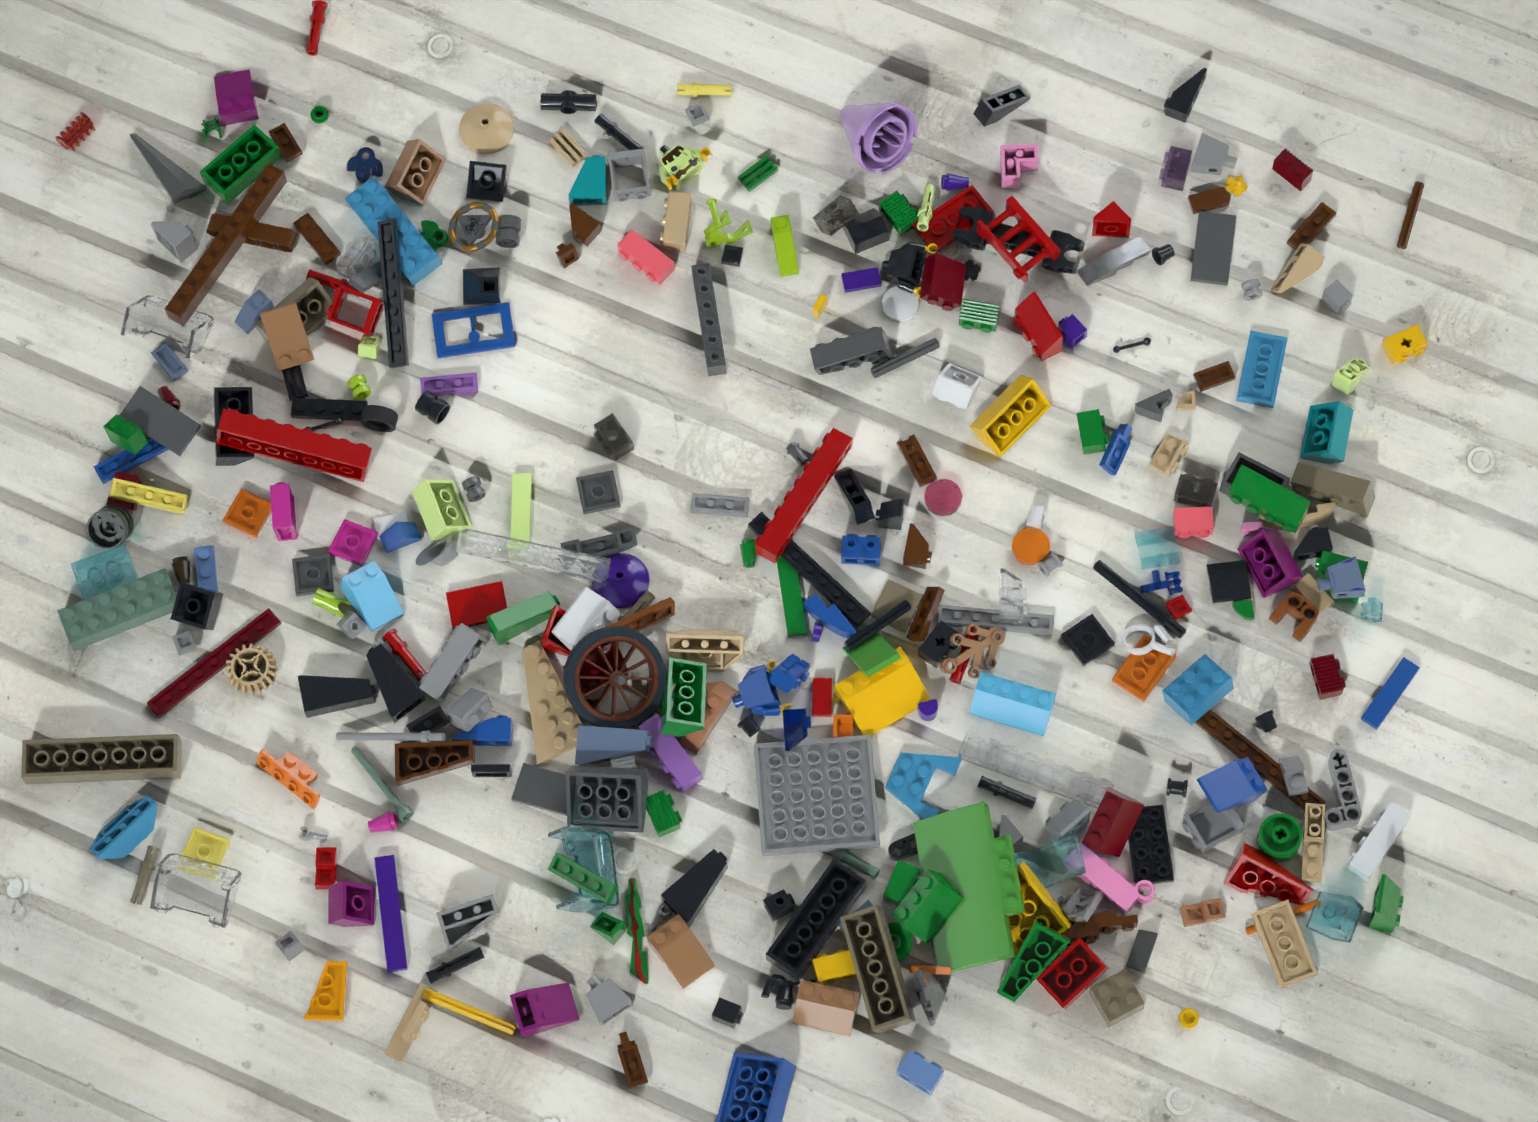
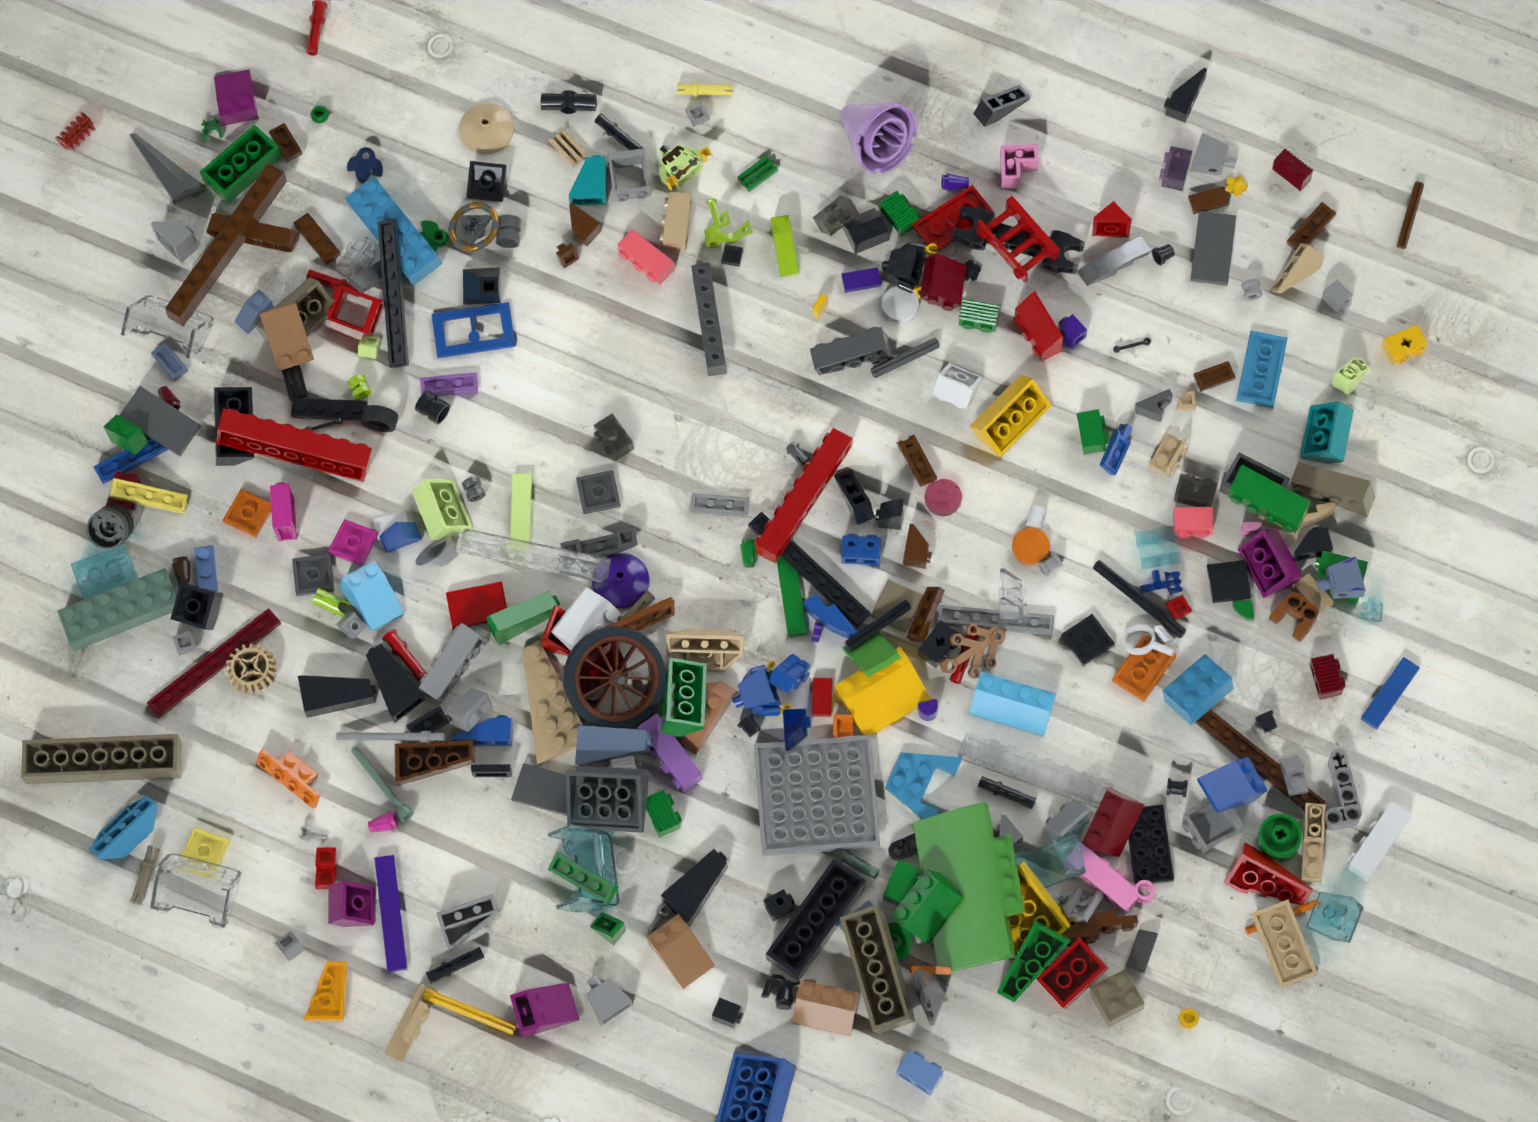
(415, 172): medium nougat slope -> none
(631, 1062): reddish brown hinge -> none
(638, 963): green sword -> none
(834, 967): yellow brick -> none
(925, 212): yellowish green pin -> none
(1202, 913): nougat slope -> none
(1386, 905): green slope -> none

